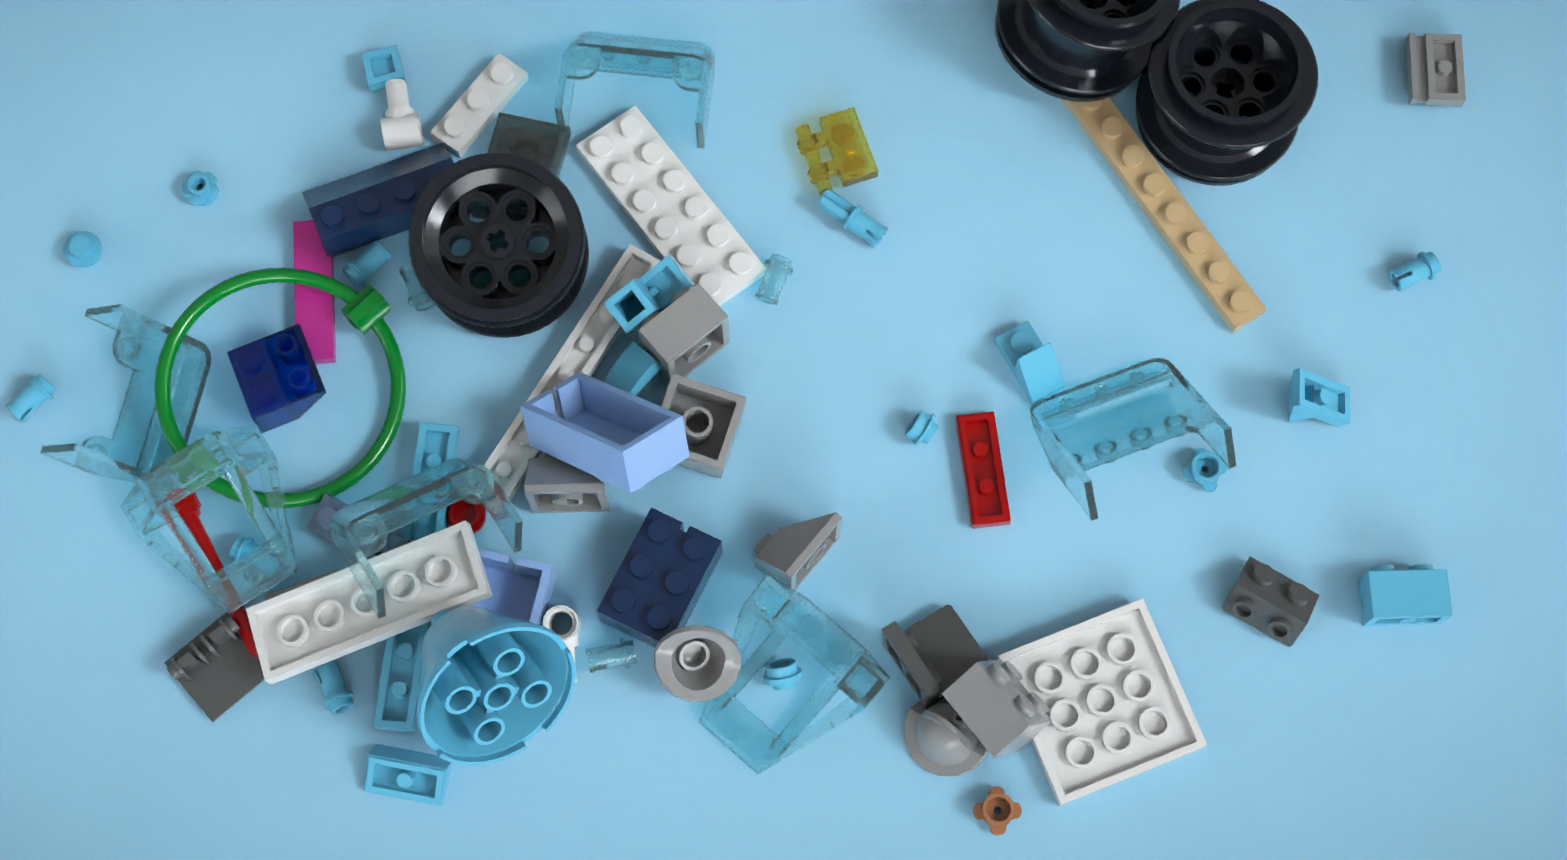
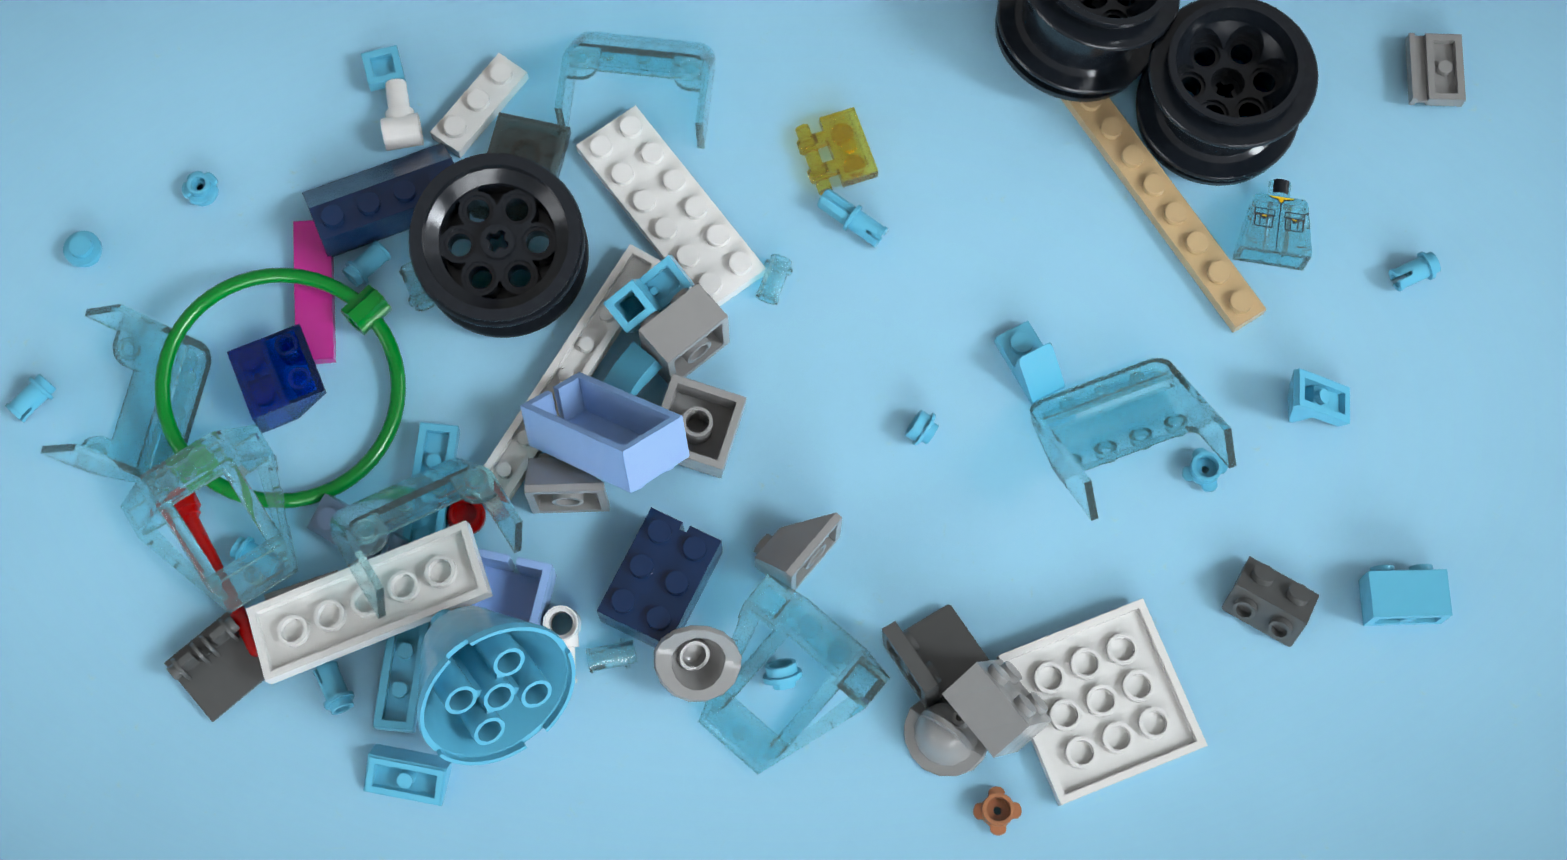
(982, 470): red tile -> none
(1276, 229): none -> clear light blue torso

